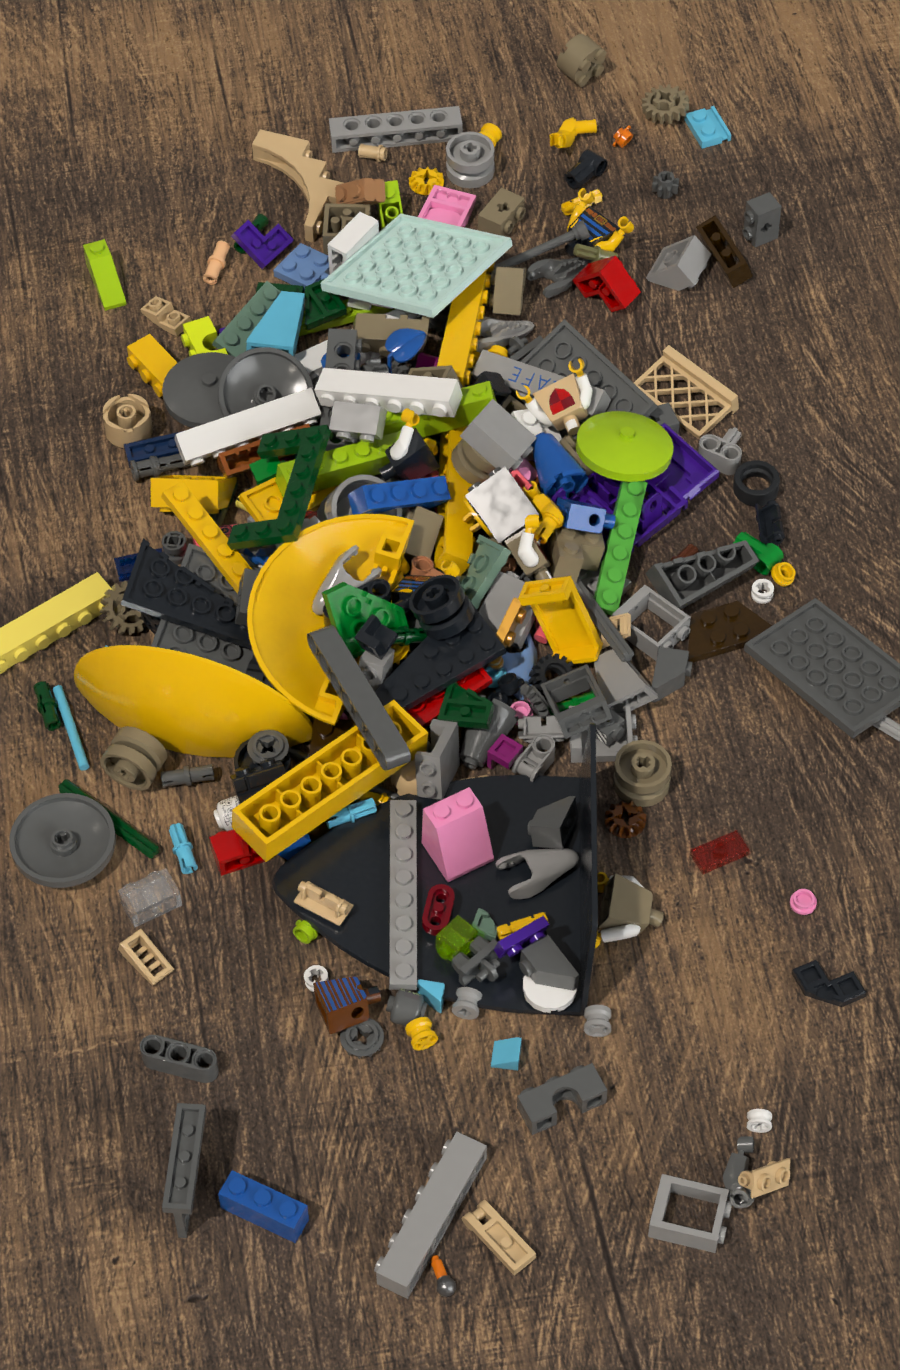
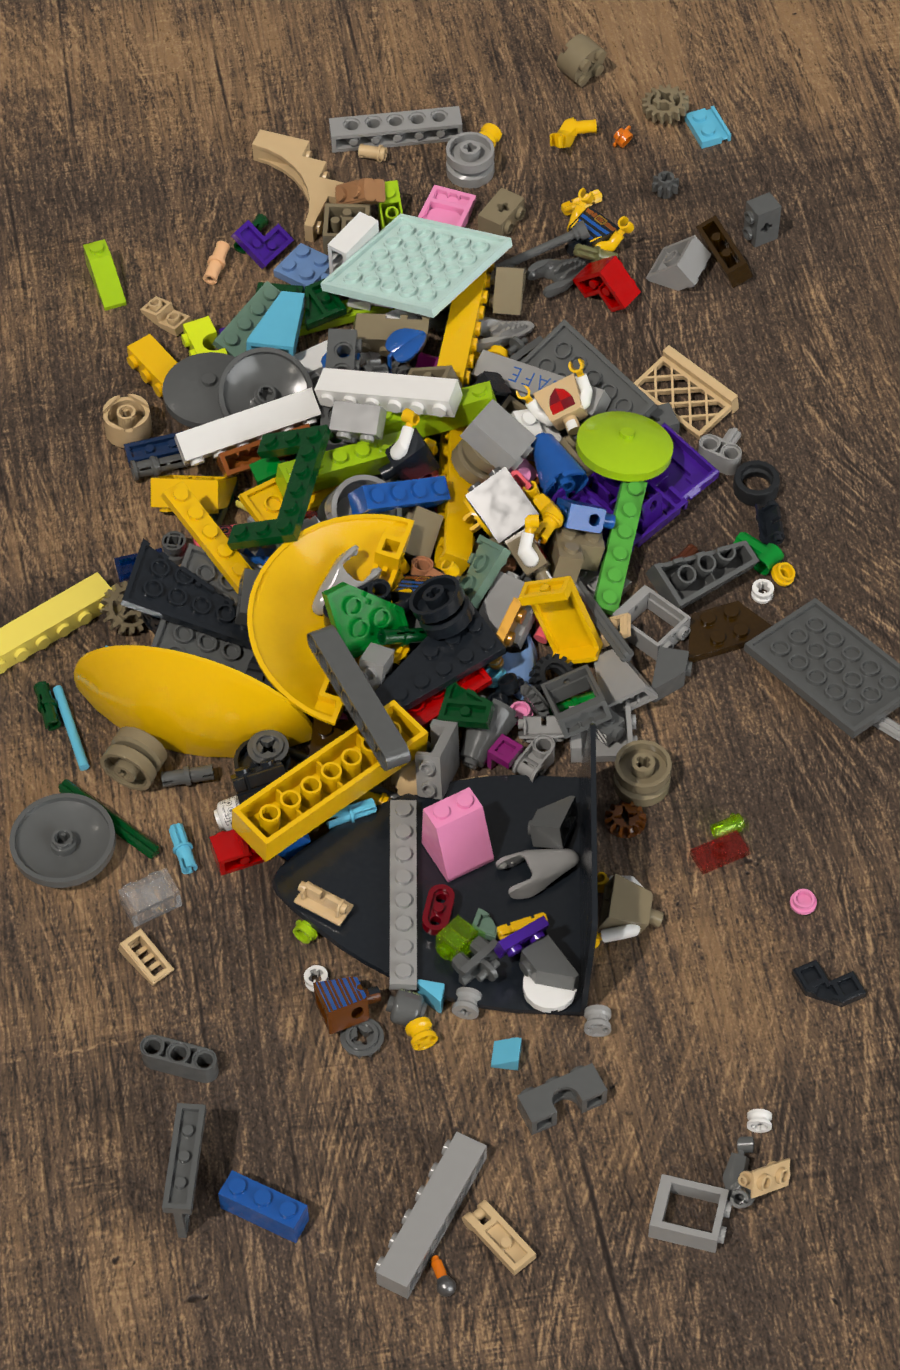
(375, 637): black panel -> none
(418, 184): yellow gear -> none
(589, 165): black piece -> none
(728, 825): none -> clear neon green pin

